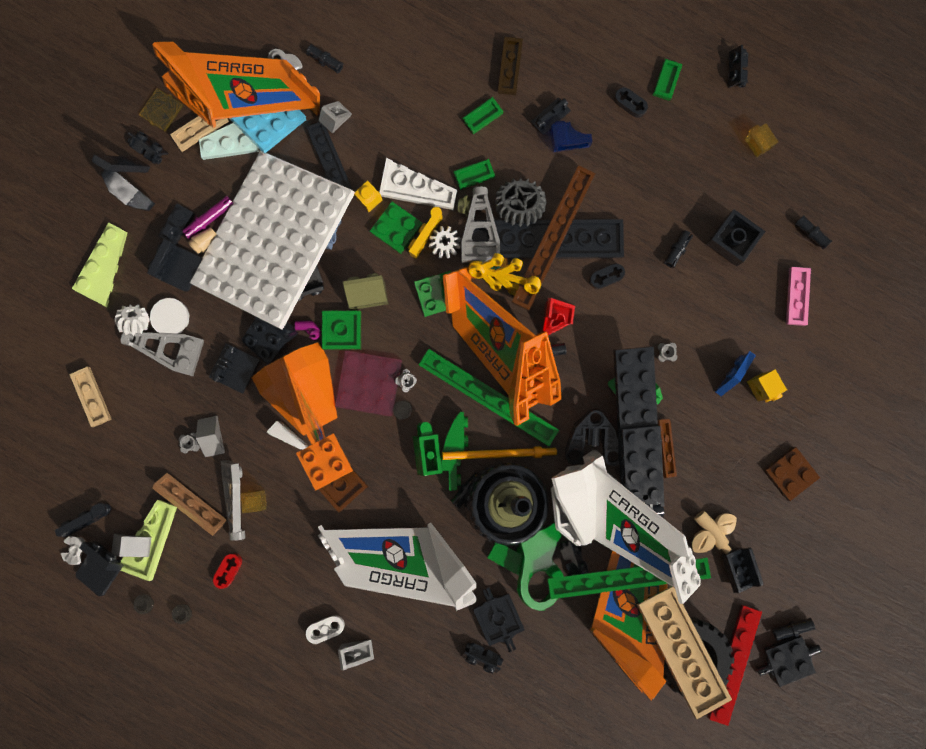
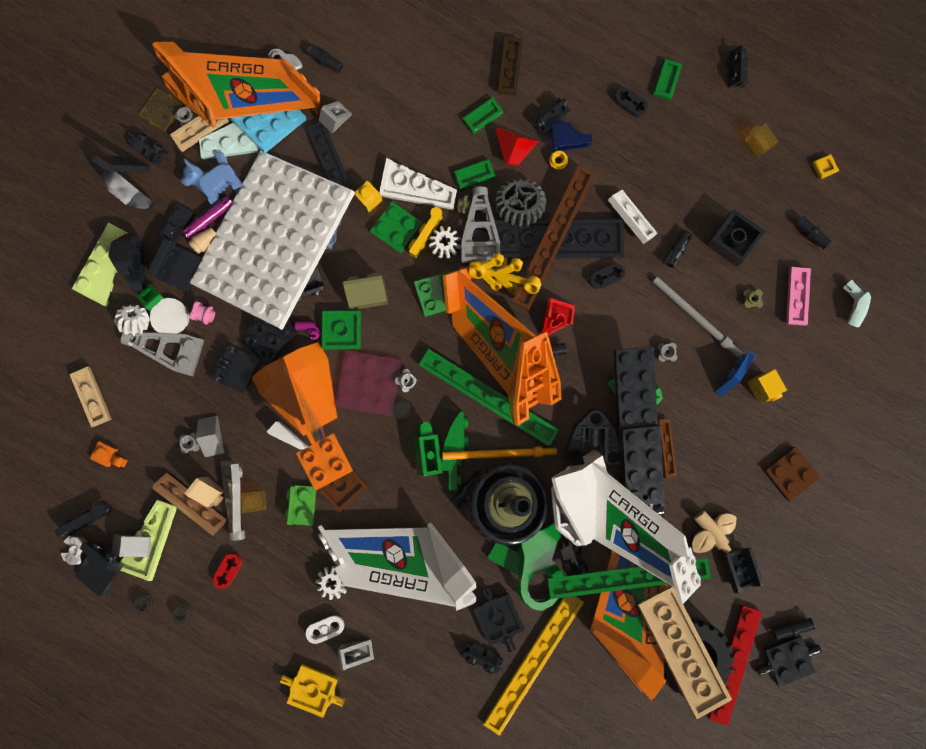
(107, 455): none -> orange plate
(128, 260): none -> black connector
(150, 297): none -> green plate
(182, 112): none -> light grey plate
(202, 313): none -> bright pink brick
(205, 492): none -> tan slope
(212, 181): none -> medium blue animal
(301, 505): none -> bright green bracket
(312, 690): none -> yellow plate
(330, 589): none -> white gear
(514, 145): none -> red slope
(532, 663): none -> yellow tile
(558, 154): none -> yellow plate
(632, 216): none -> white plate
(724, 341): none -> light grey bar
(748, 302): none -> olive plate
(825, 166): none -> yellow tile
(860, 305): none -> light aqua arm

